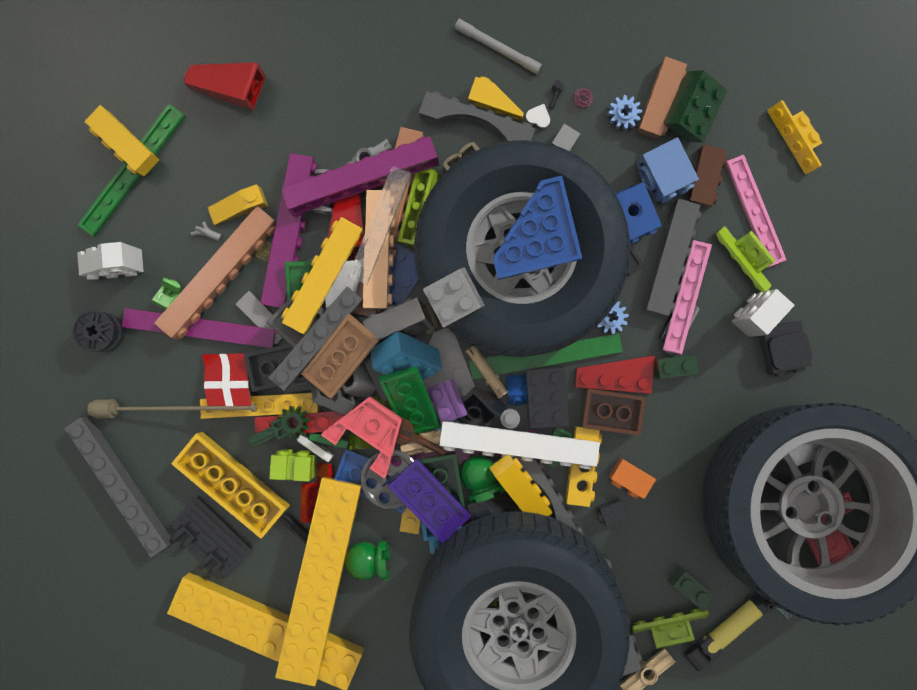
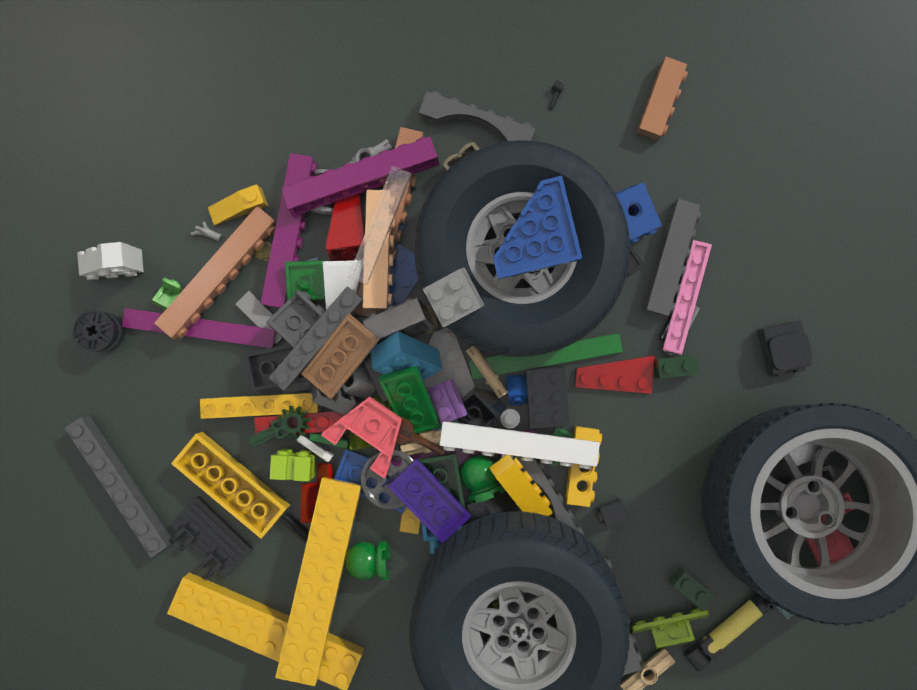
(121, 140): yellow brick -> none
(124, 178): green tile -> none
(224, 386): flag -> none
(229, 82): red slope -> none
(322, 276): yellow brick -> none
(421, 187): lime brick -> none
(490, 97): yellow slope -> none
(525, 61): light grey piece -> none
(538, 116): white tile -> none
(566, 137): light grey brick -> none
(586, 92): clear pink plate -> none
(612, 411): reddish brown brick -> none
(619, 319): light blue gear -> none
(629, 108): light blue gear -> none
(632, 478): orange brick -> none
(667, 171): medium blue brick -> none
(695, 106): dark green brick -> none
(708, 169): reddish brown brick -> none
(749, 254): lime bracket -> none
(754, 207): bright pink tile -> none
(762, 313): white brick -> none
(798, 135): yellow bracket -> none

